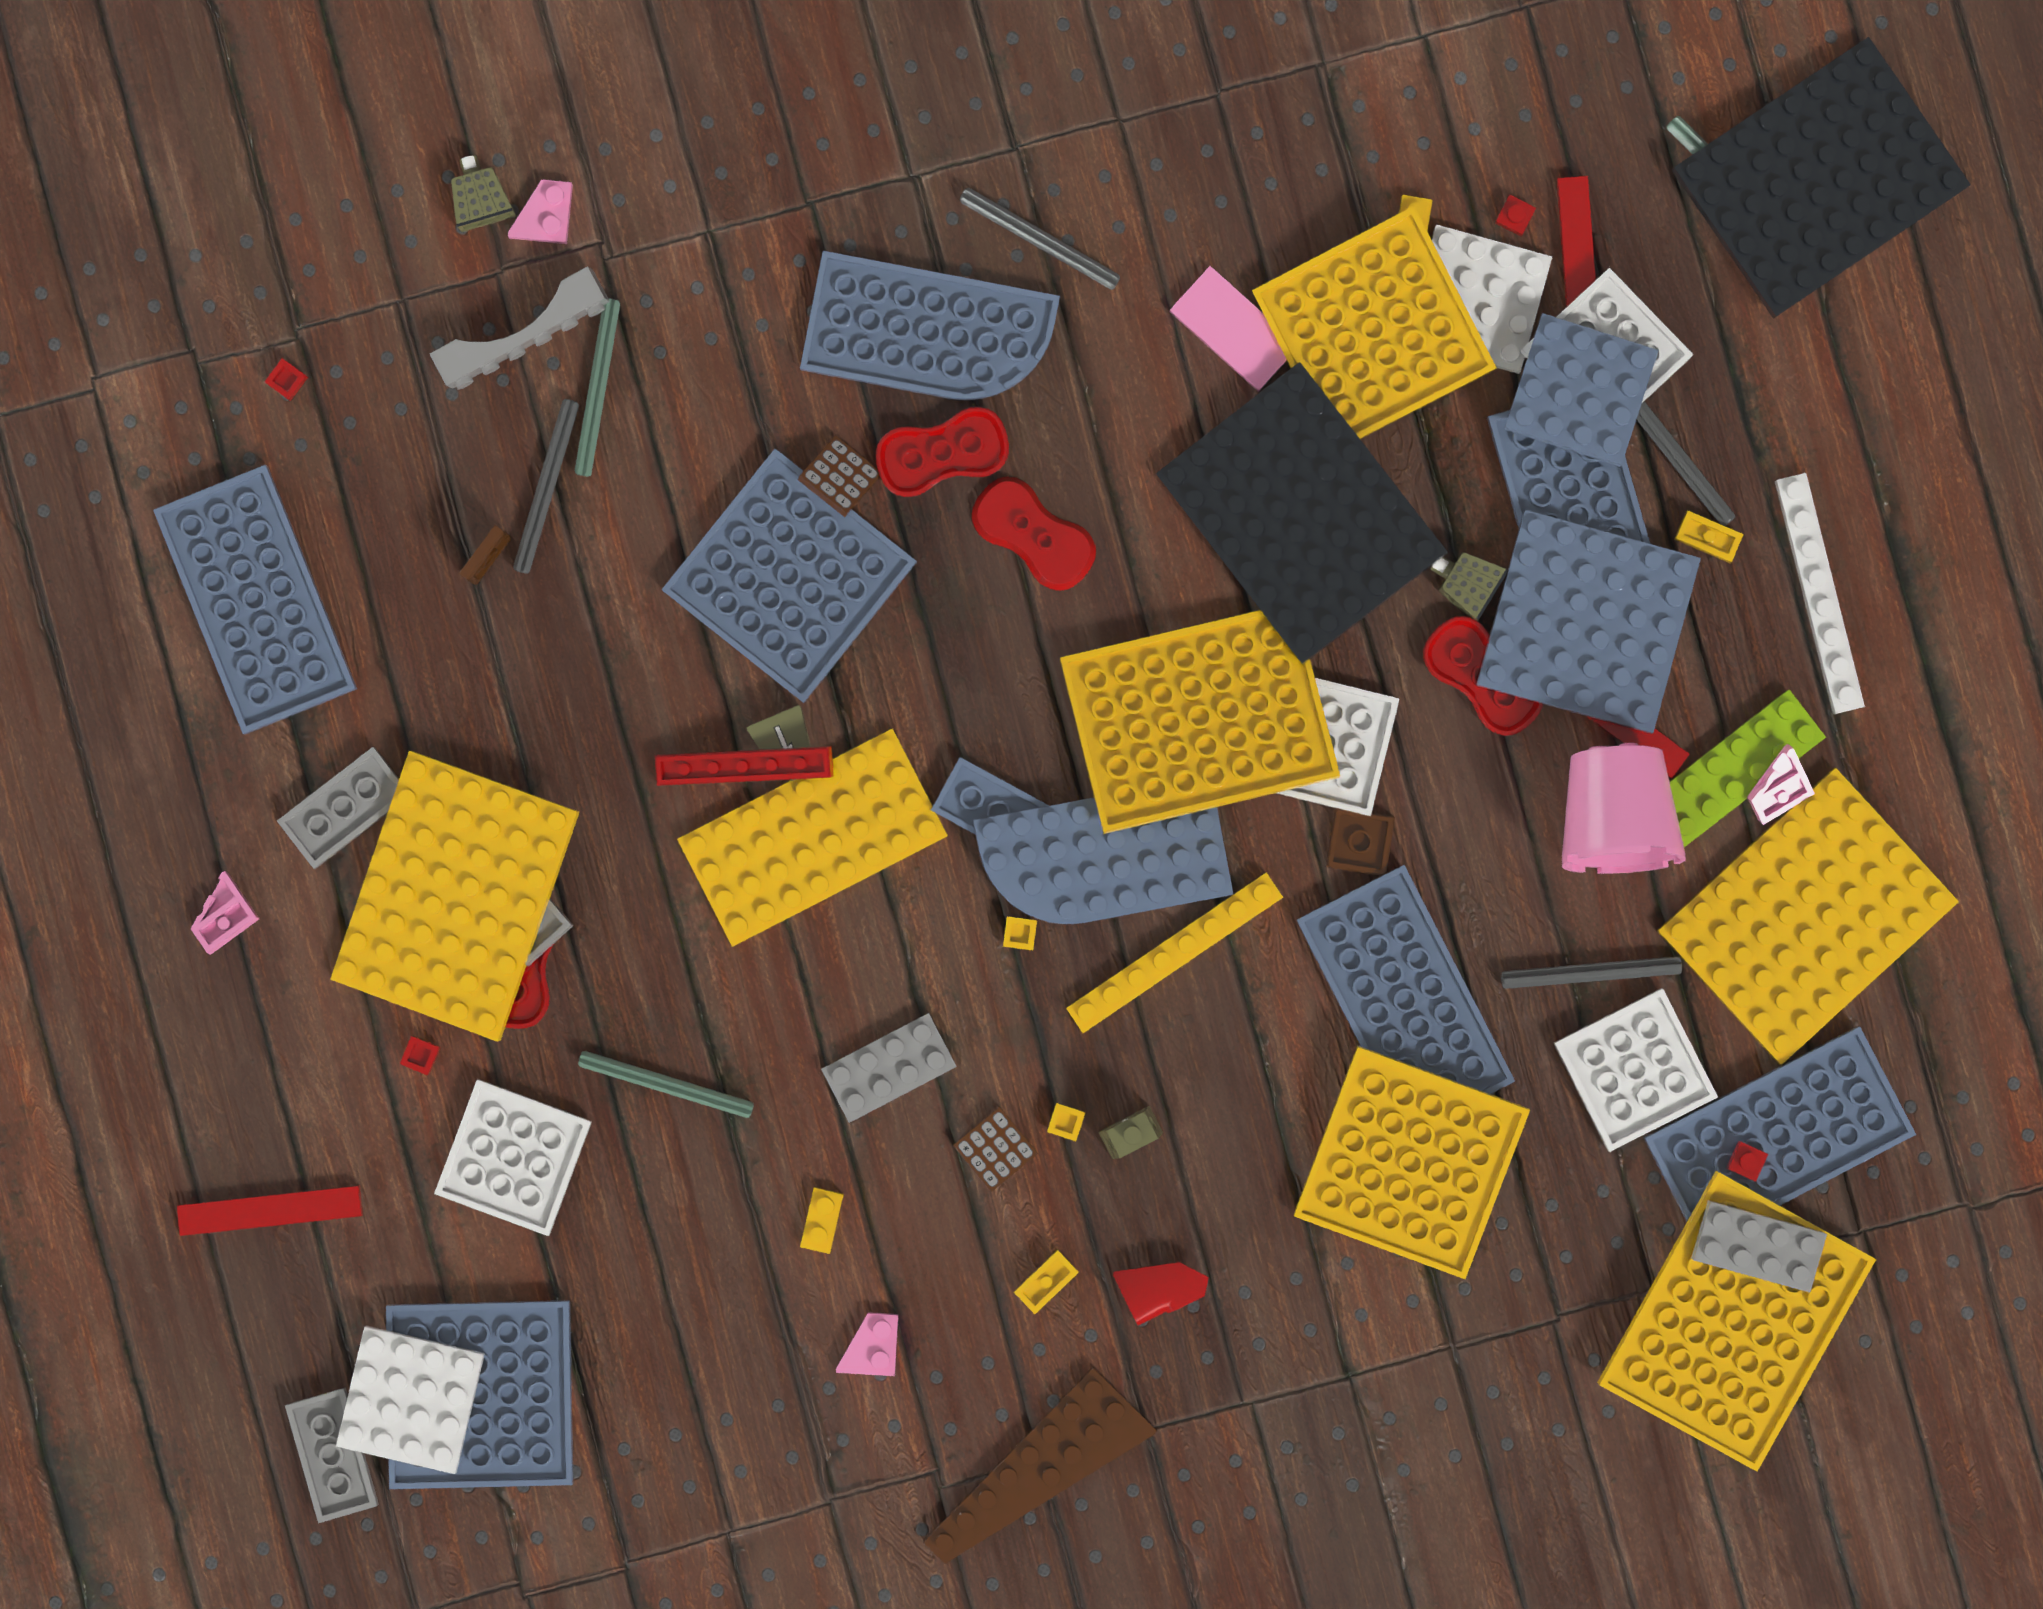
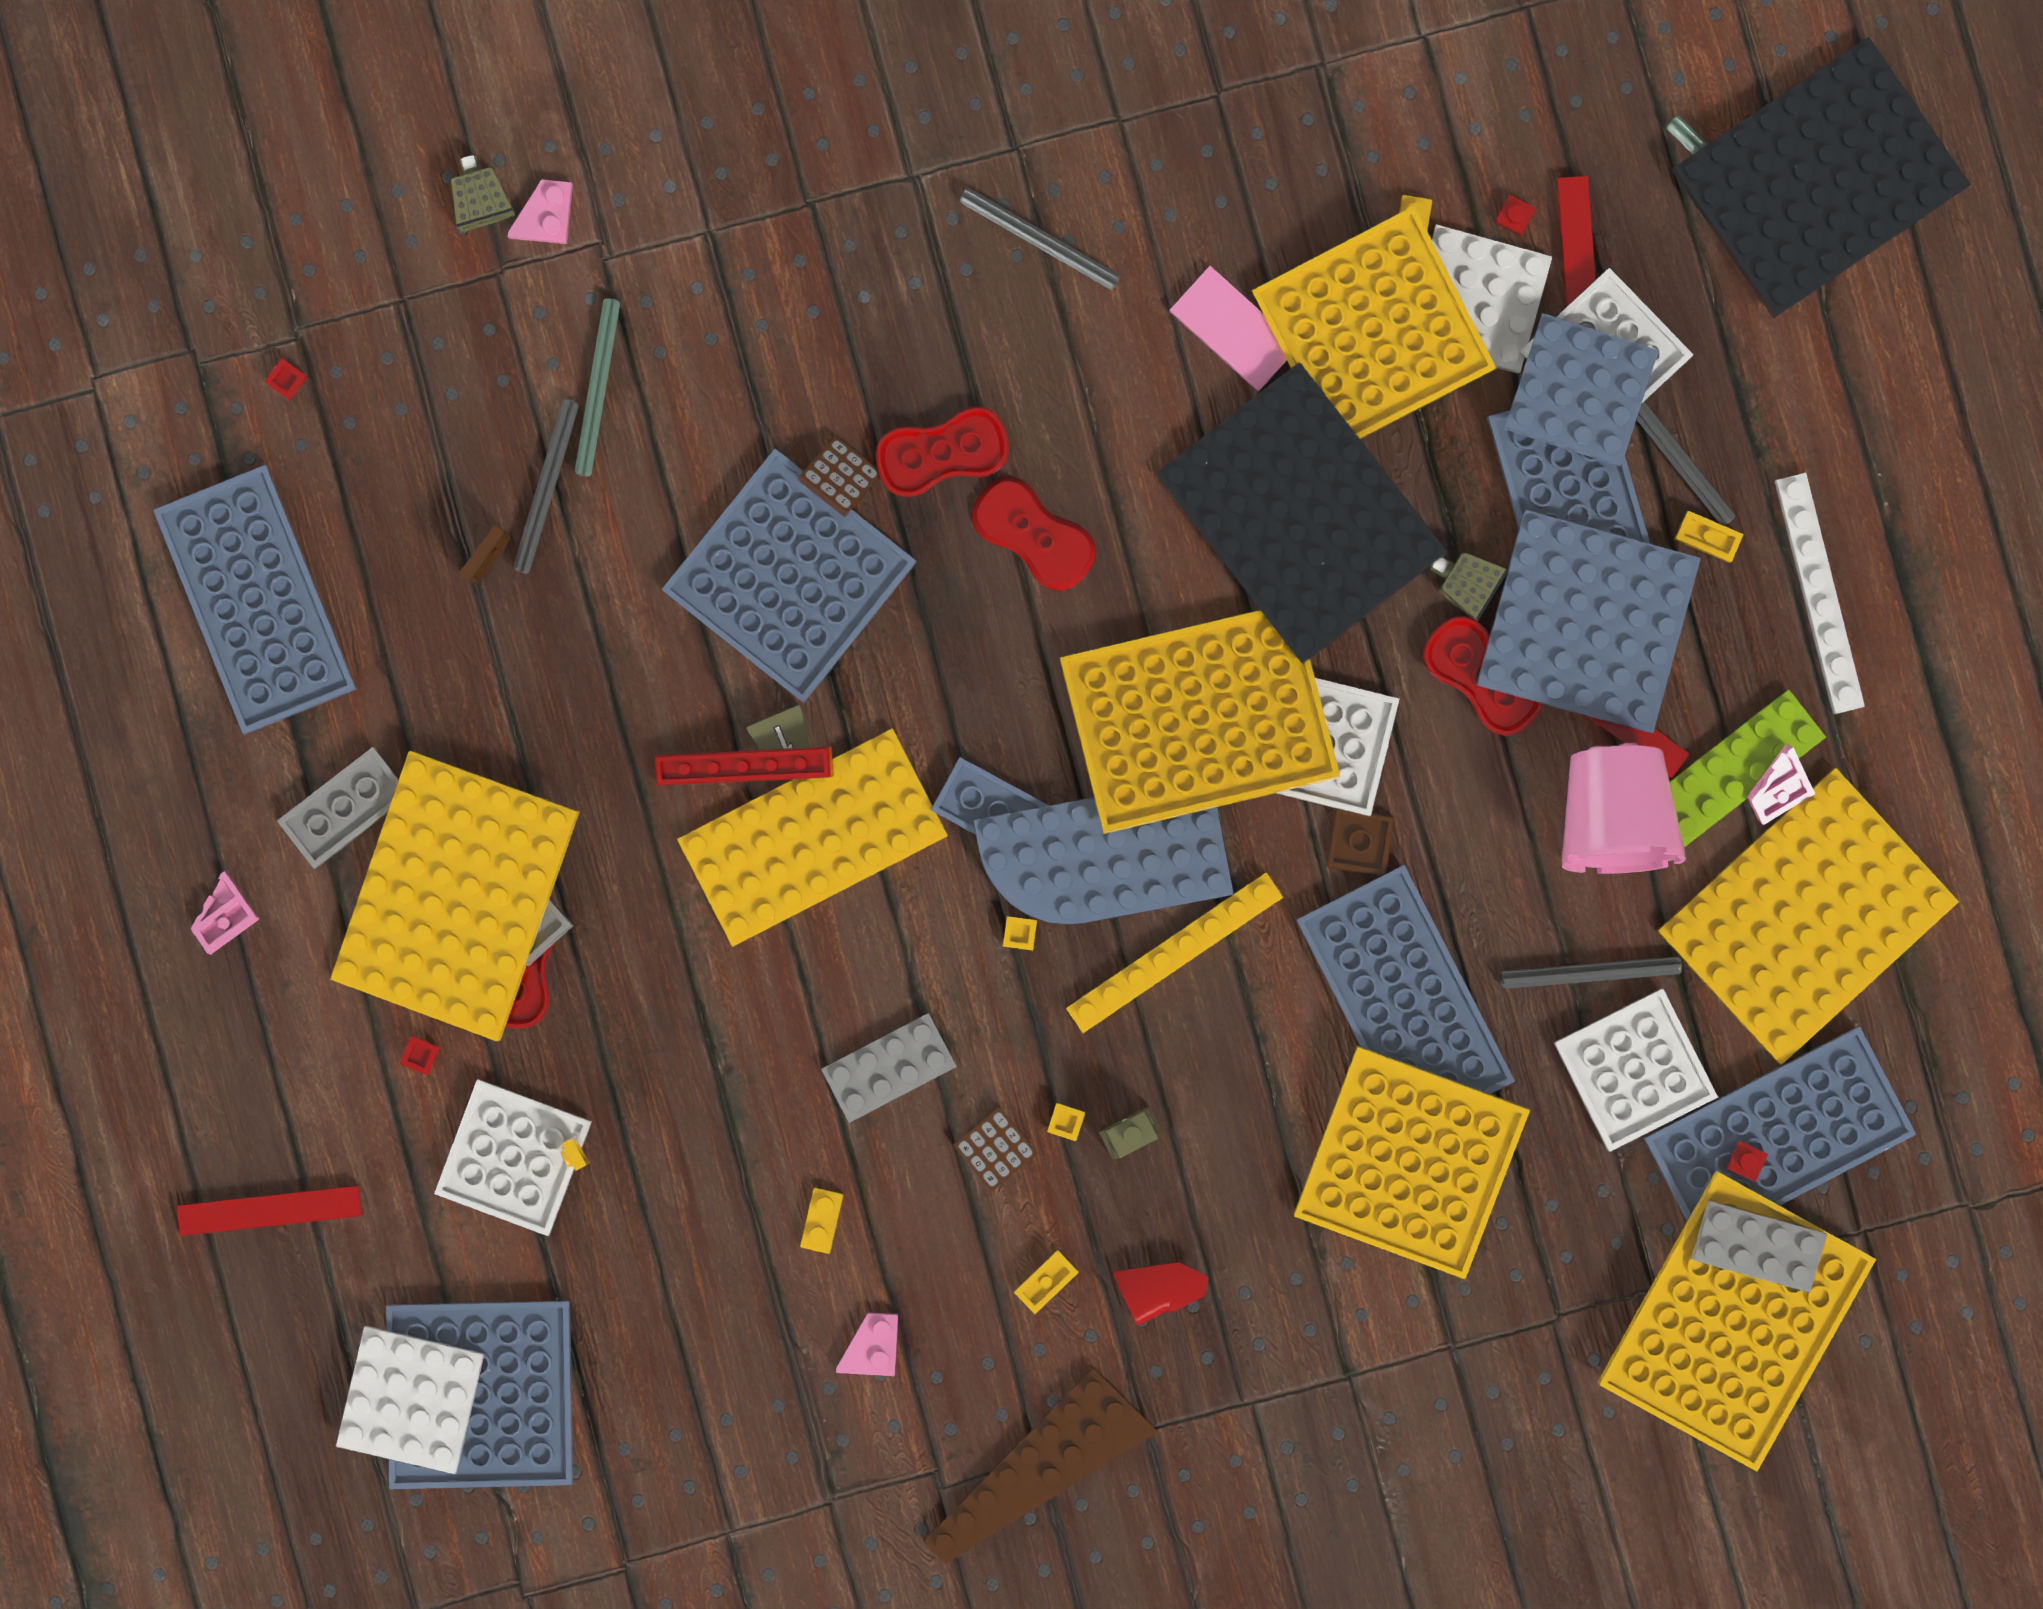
(334, 1475): light grey plate -> none
(573, 1154): none -> yellow plate
(574, 299): light grey arch -> none
(666, 1084): sand green axle -> none
(924, 329): sand blue plate -> none

